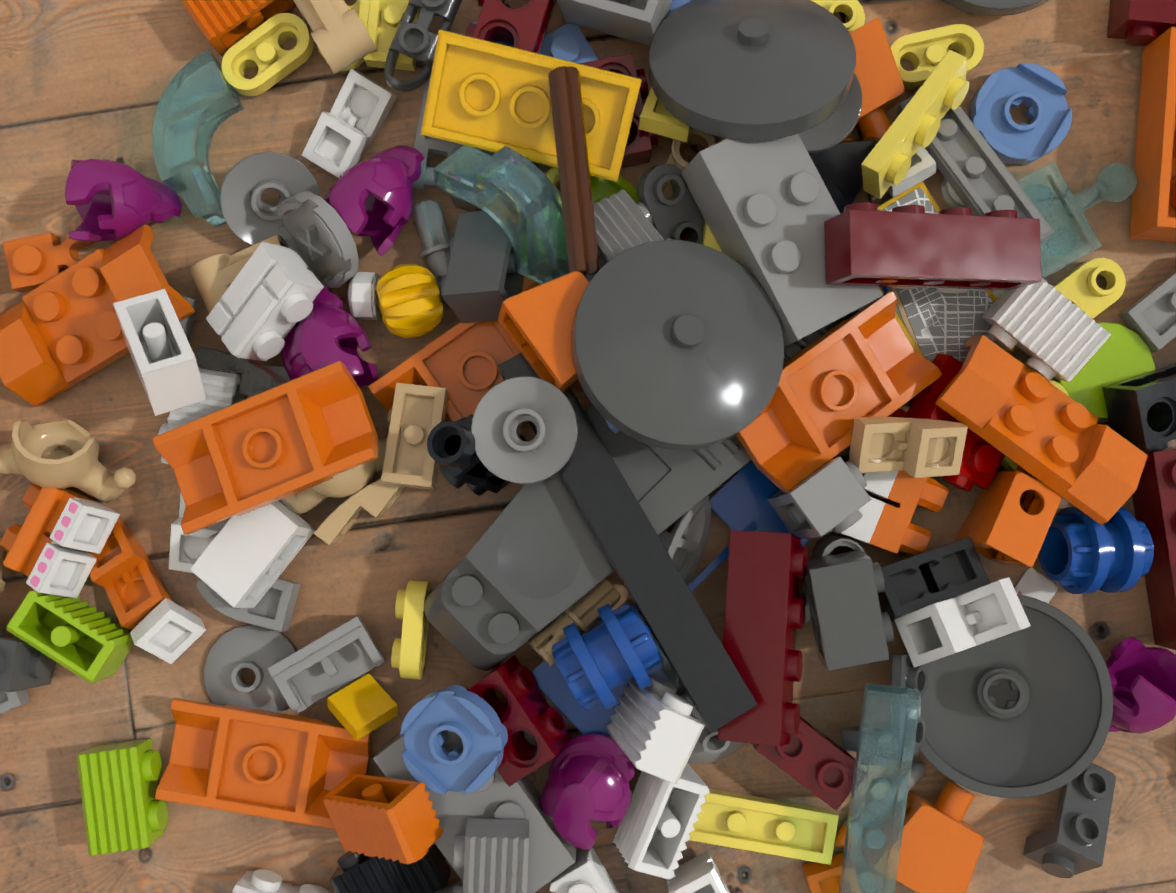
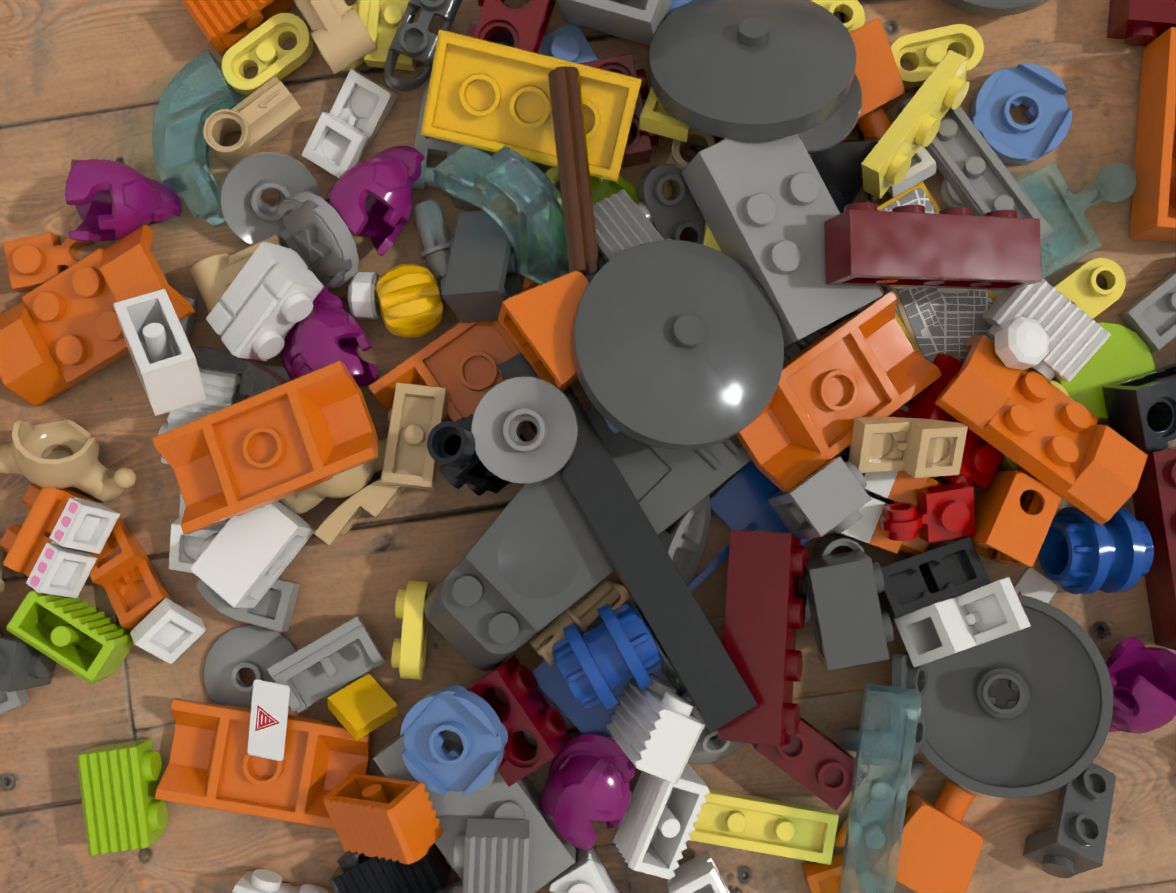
(257, 117): none -> tan piece
(268, 720): none -> white sticker
(941, 514): none -> red plate
(1021, 343): none -> white tile

